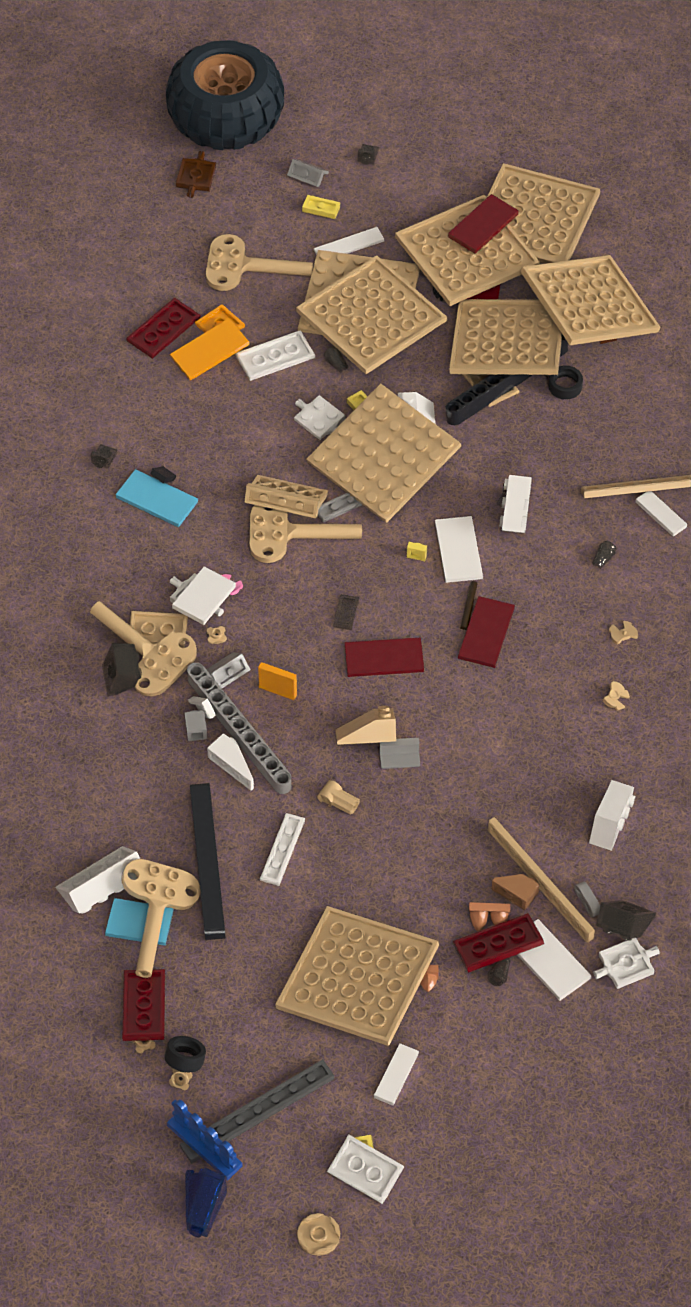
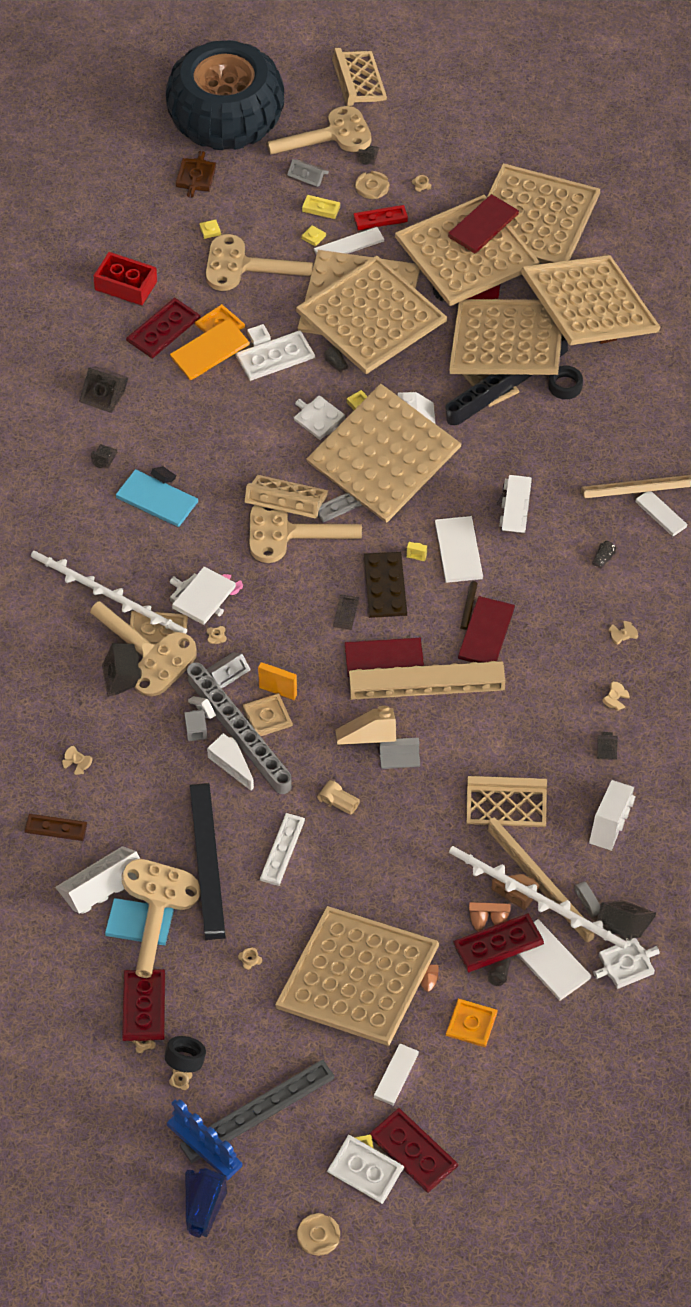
(56, 827): none -> reddish brown tile
(73, 755): none -> tan piece
(103, 388): none -> clear smoke slope
(116, 595): none -> white plant
(125, 278): none -> red brick
(210, 229): none -> light yellow plate
(250, 952): none -> tan plate
(258, 335): none -> white plate
(267, 715): none -> tan tile
(313, 236): none -> light yellow plate
(344, 129): none -> tan piece
(346, 77): none -> tan fence
(372, 185): none -> tan tile
(380, 217): none -> red plate
(385, 584): none -> dark brown plate
(413, 1149): none -> dark red tile
(421, 179): none -> tan plate
(426, 680): none -> tan brick
(471, 1022): none -> light orange tile
(507, 785): none -> tan fence
(543, 902): none -> white plant
(607, 746): none -> clear smoke bracket

